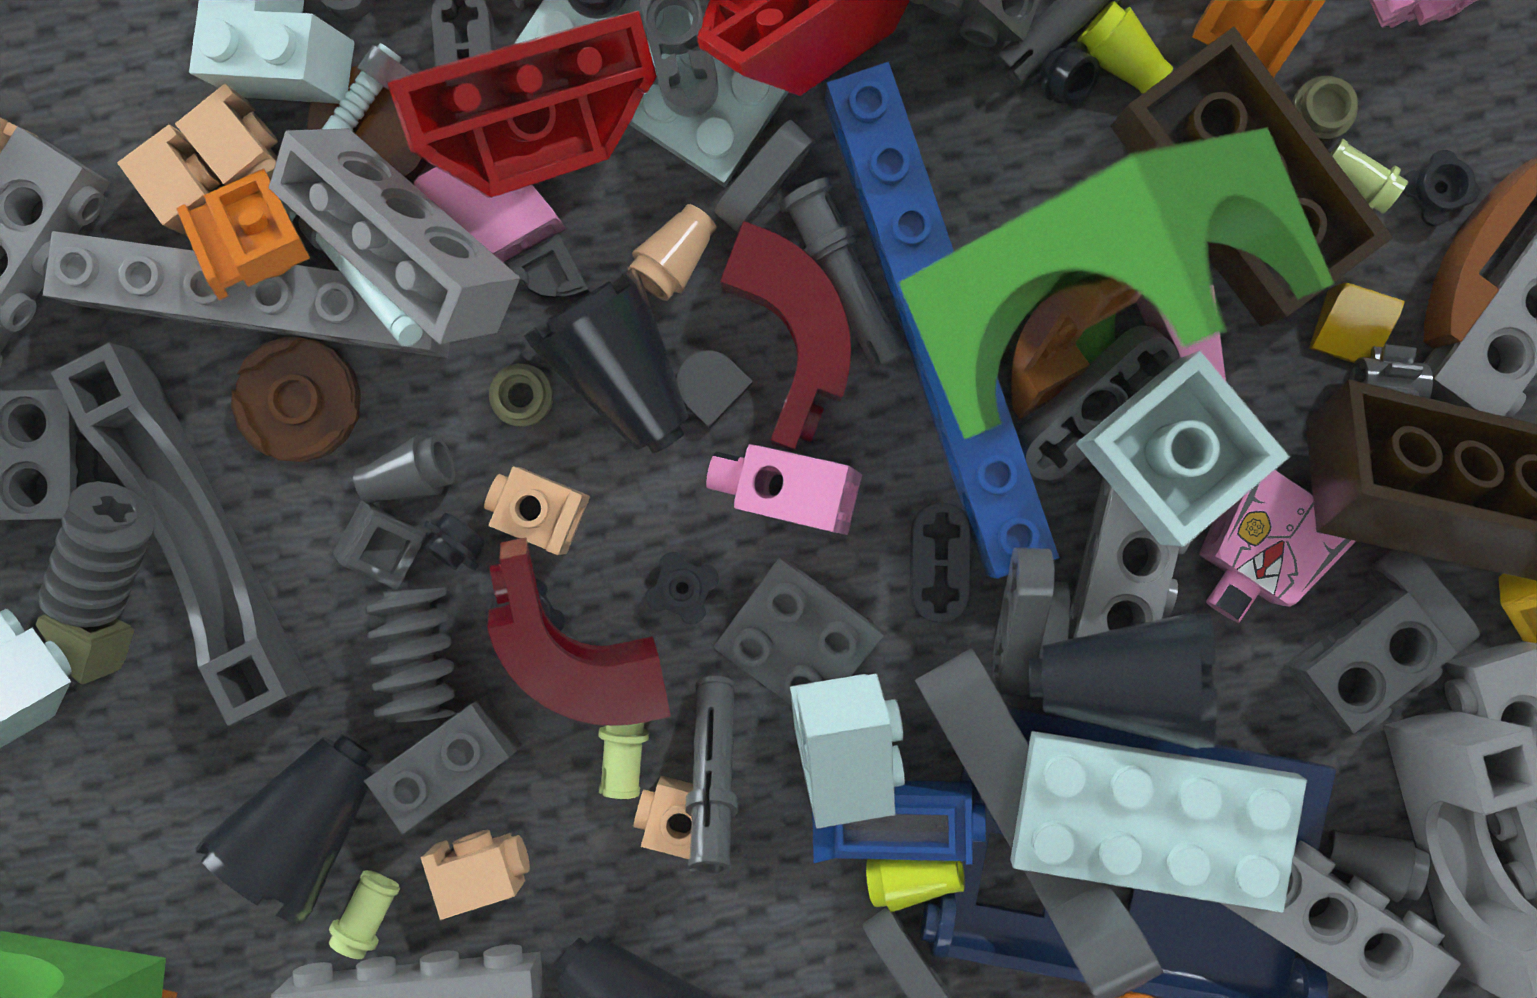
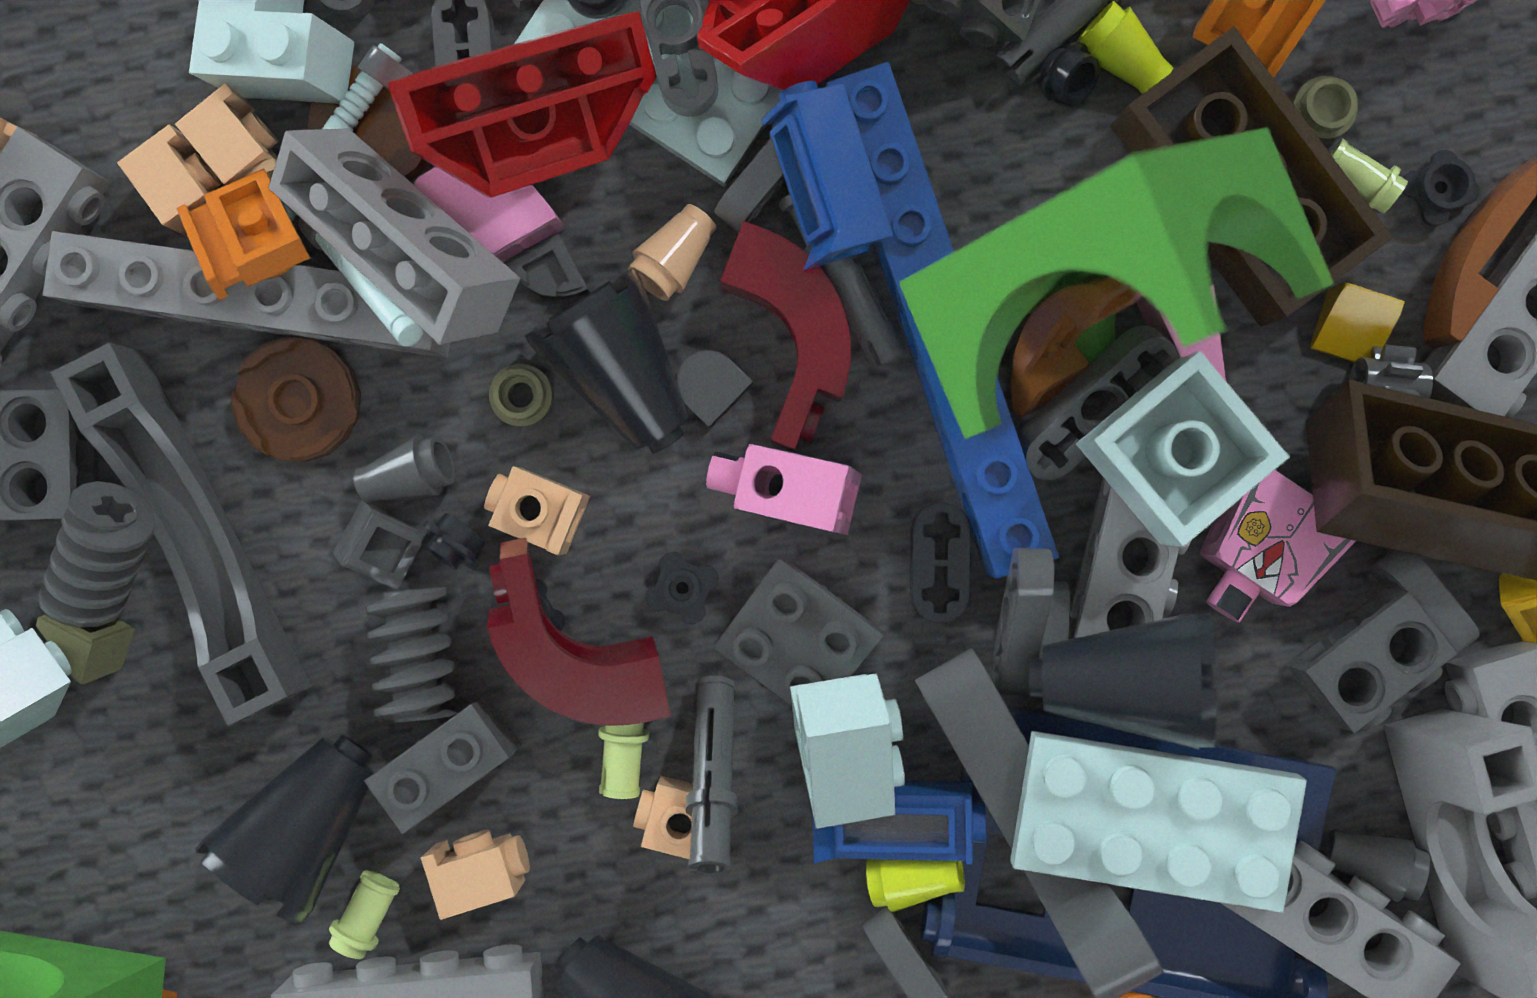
(827, 172): none -> blue window

